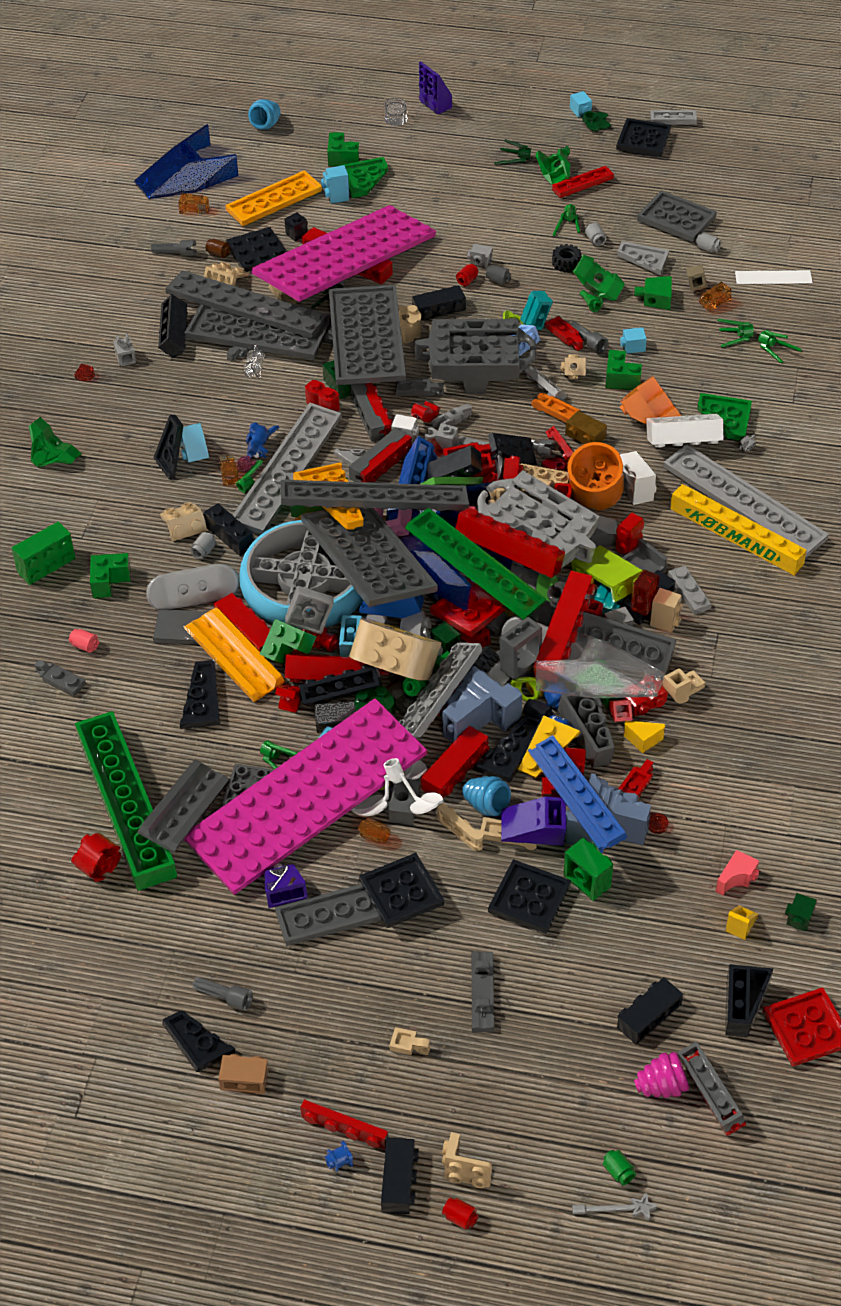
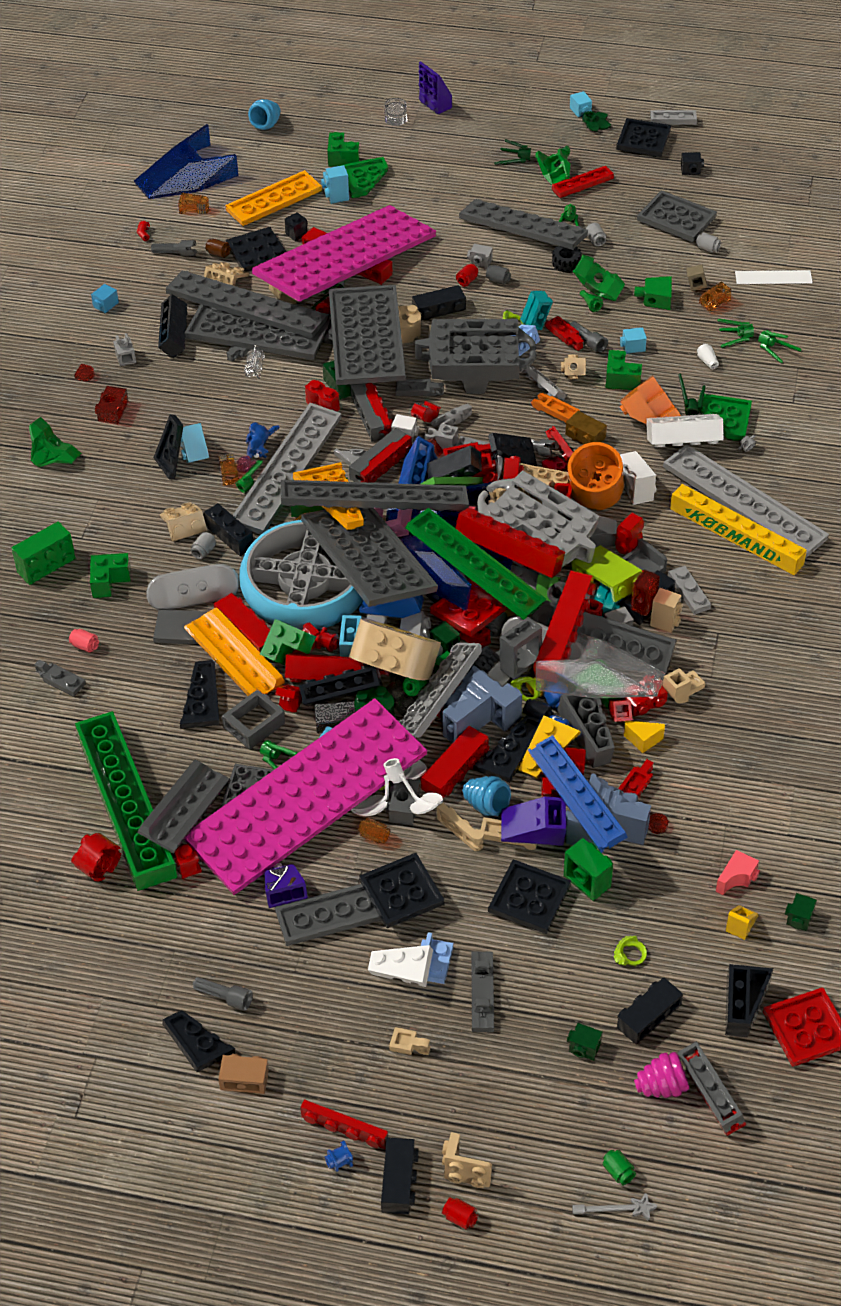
(104, 298): none -> dark azure brick
(112, 404): none -> clear red brick
(141, 230): none -> red arm
(187, 861): none -> red brick
(252, 737): none -> dark grey window
(314, 619): light grey brick -> none
(324, 306): none -> red cone
(407, 964): none -> white wing
(440, 958): none -> light blue bracket
(523, 224): none -> dark grey plate
(584, 1041): none -> dark green brick
(629, 941): none -> lime piece
(644, 256): light grey wing -> none
(691, 163): none -> black brick
(691, 405): none -> dark green plant
(708, 356): none -> white cone

